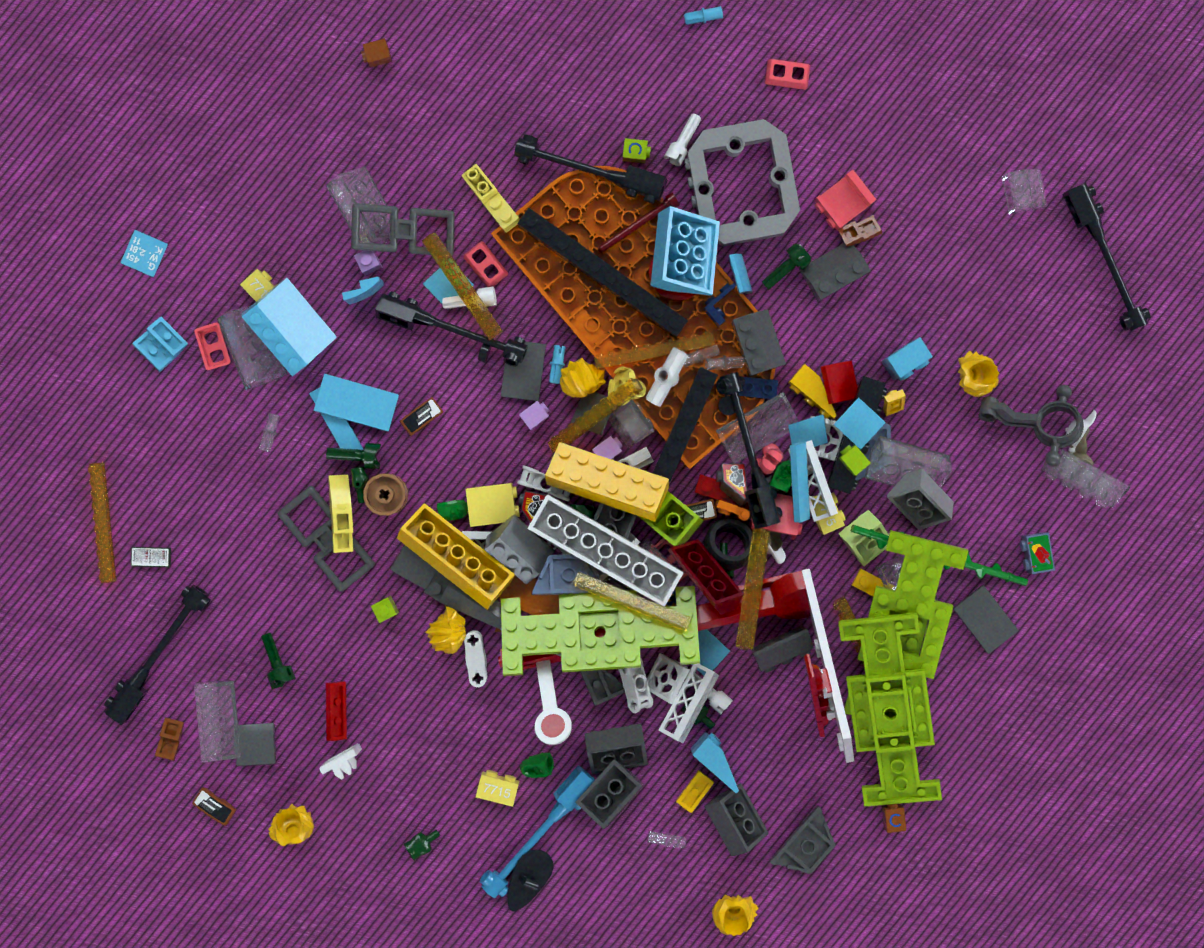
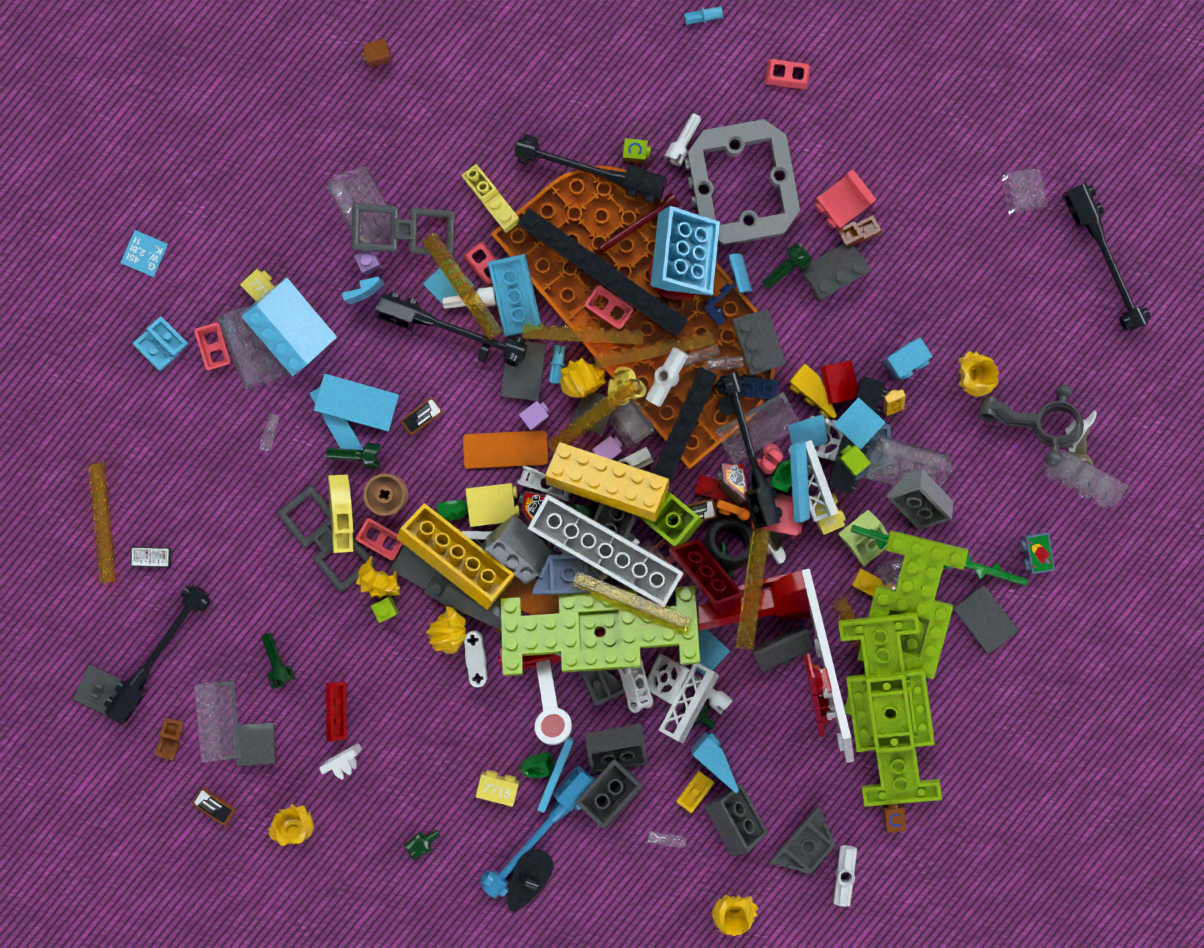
(96, 688): none -> dark grey piece
(359, 477): dark green piece -> none
(377, 582): none -> yellow hair
(378, 544): none -> coral piece
(505, 449): none -> orange piece
(514, 293): none -> medium azure tile
(555, 774): none -> medium azure tile
(577, 334): none -> clear yellow piece
(613, 301): none -> coral piece
(846, 863): none -> white piece

